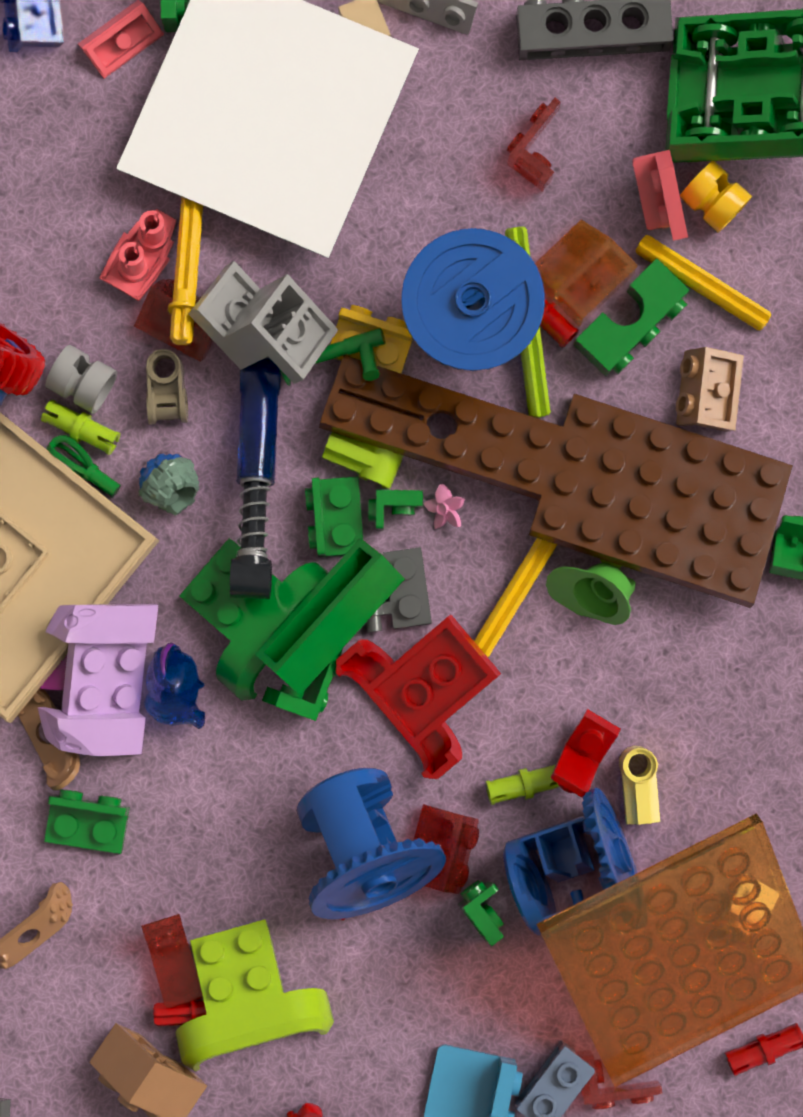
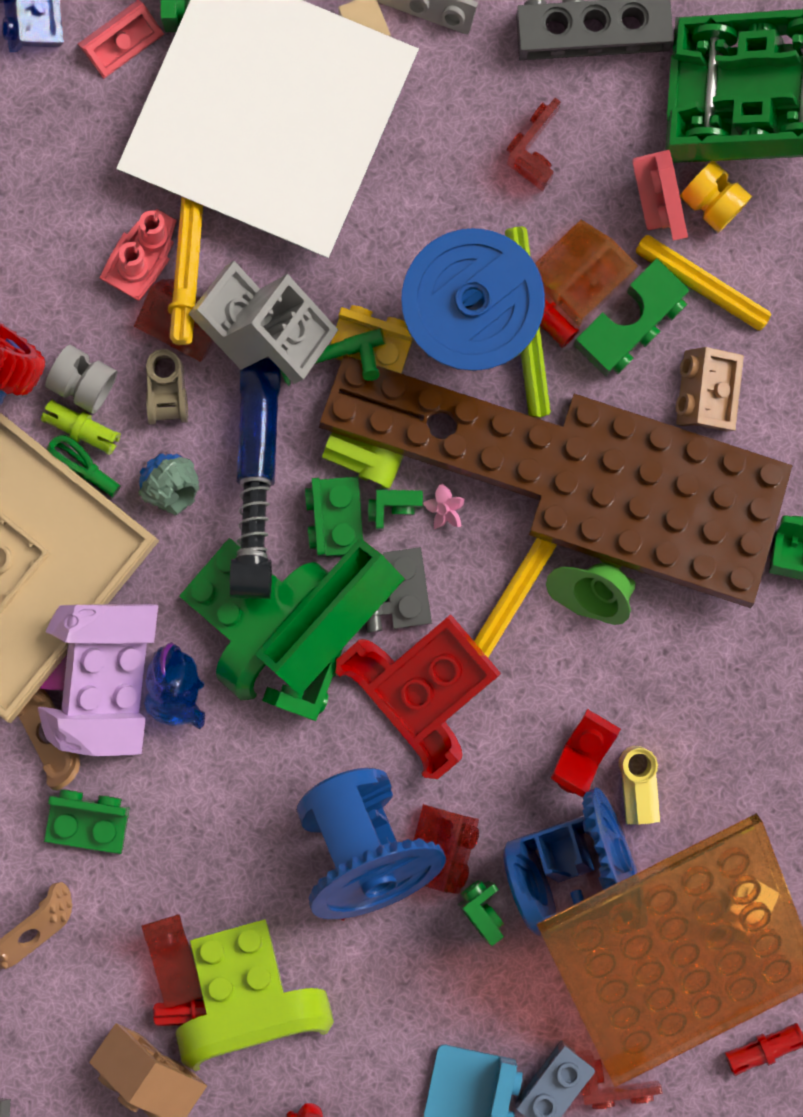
(524, 784): lime pin -> none

